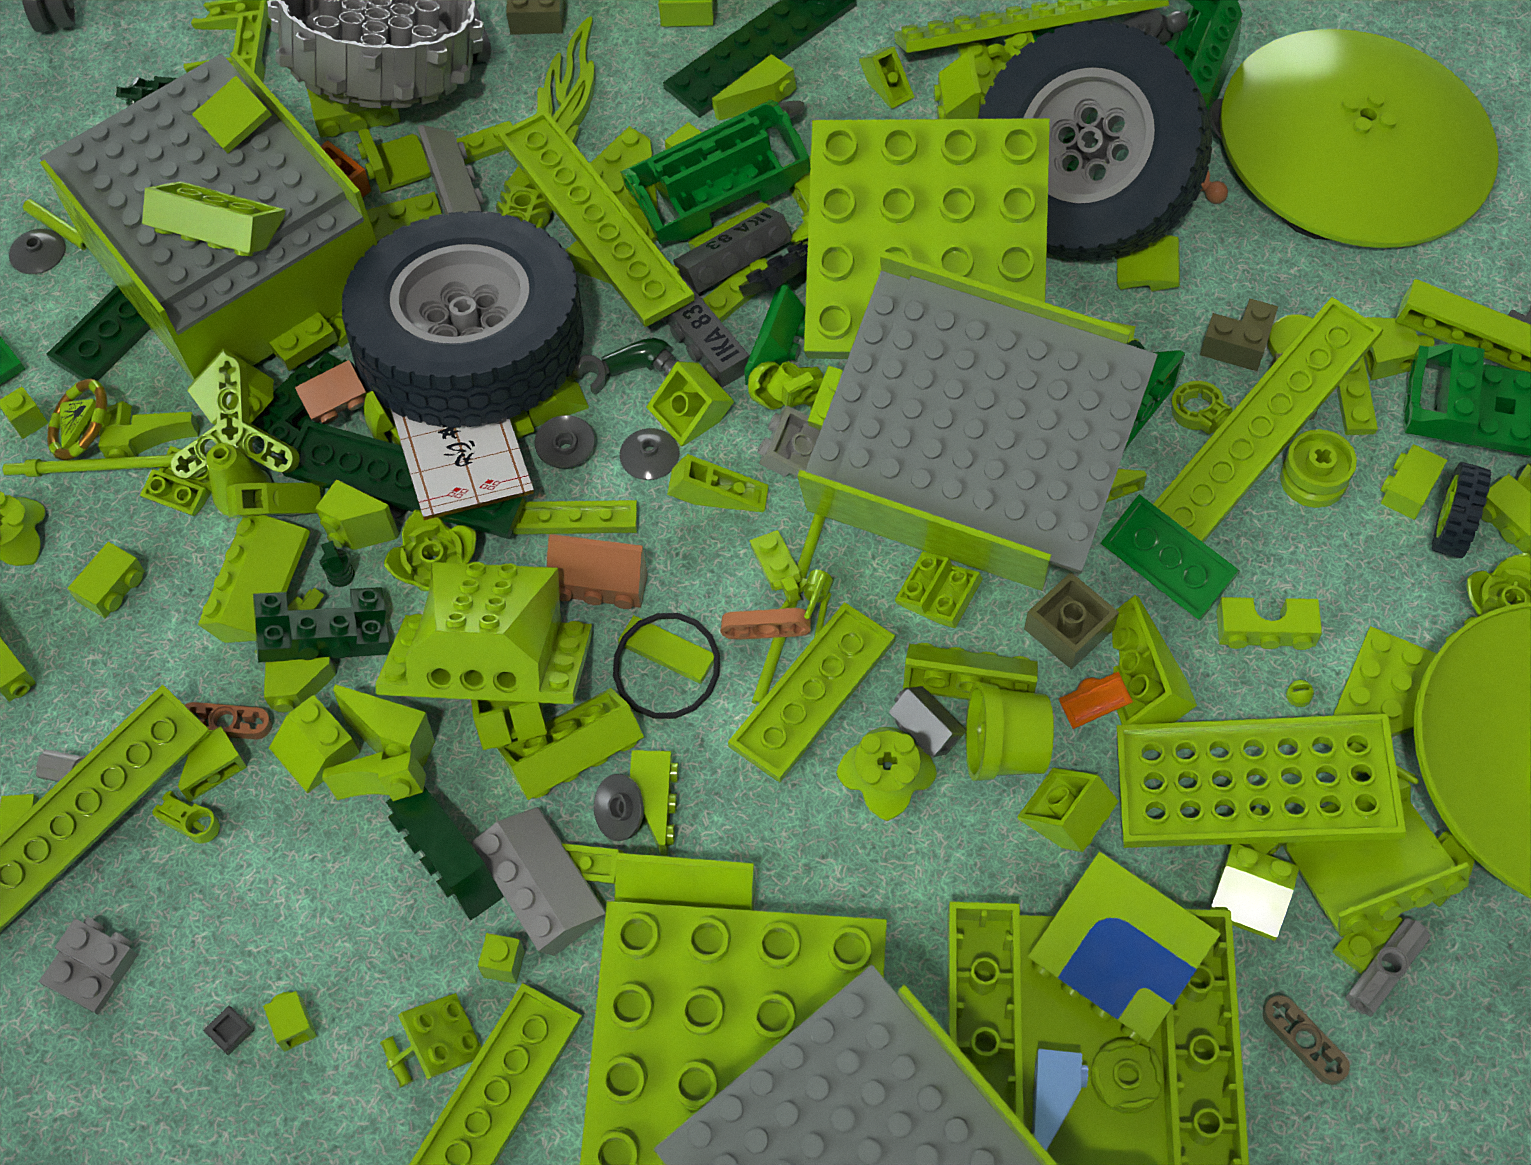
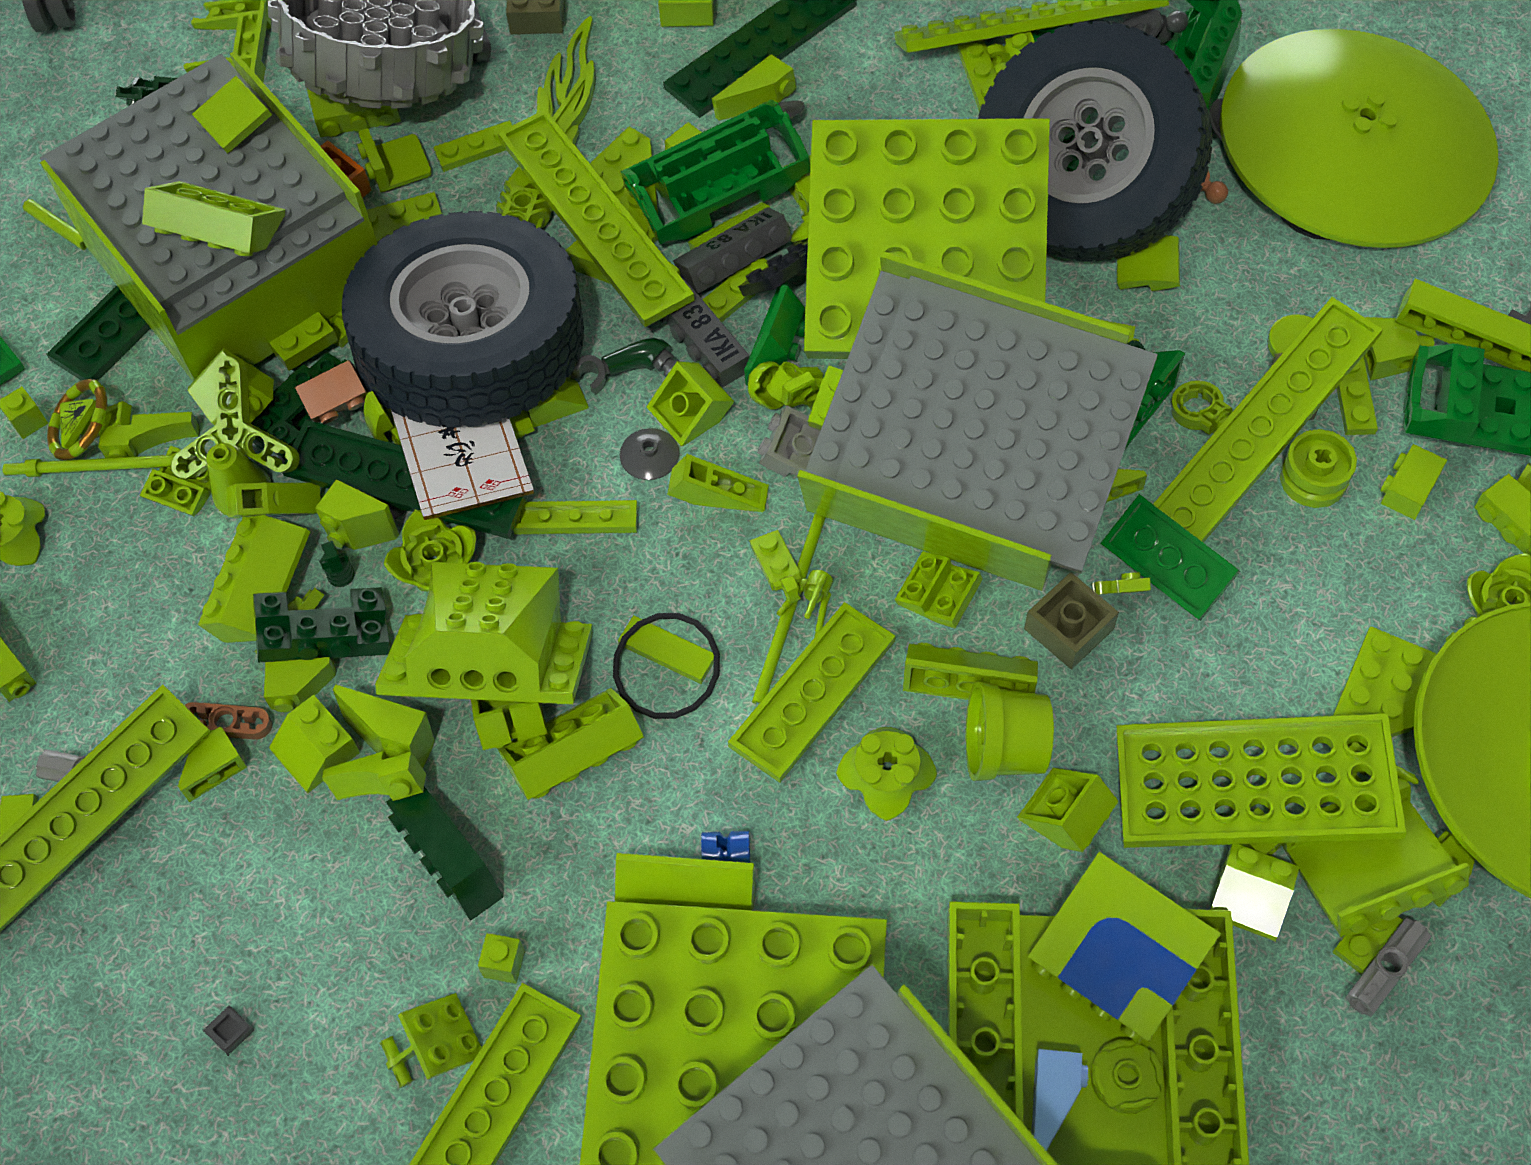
(37, 251): dark grey dish -> none
(88, 964): light grey plate -> none
(107, 580): lime brick -> none
(183, 817): lime piece -> none
(289, 1020): lime brick -> none
(449, 170): light grey slope -> none
(539, 880): light grey slope -> none
(562, 431): dark grey dish -> none
(594, 863): lime plate -> none
(598, 570): nougat slope -> none
(618, 807): dark grey dish -> none
(654, 776): lime slope -> none
(730, 848): none -> blue wheel
(765, 624): nougat beam -> none
(887, 76): lime slope -> none
(926, 721): brick -> none
(958, 89): lime slope -> none
(1095, 699): orange tile -> none
(1129, 583): none -> lime plate
(1148, 670): lime wedge -> none
(1240, 341): olive brick -> none
(1242, 626): lime arch -> none
(1300, 697): lime hinge -> none
(1305, 1055): dark tan beam -> none
(1461, 510): black wheel -> none

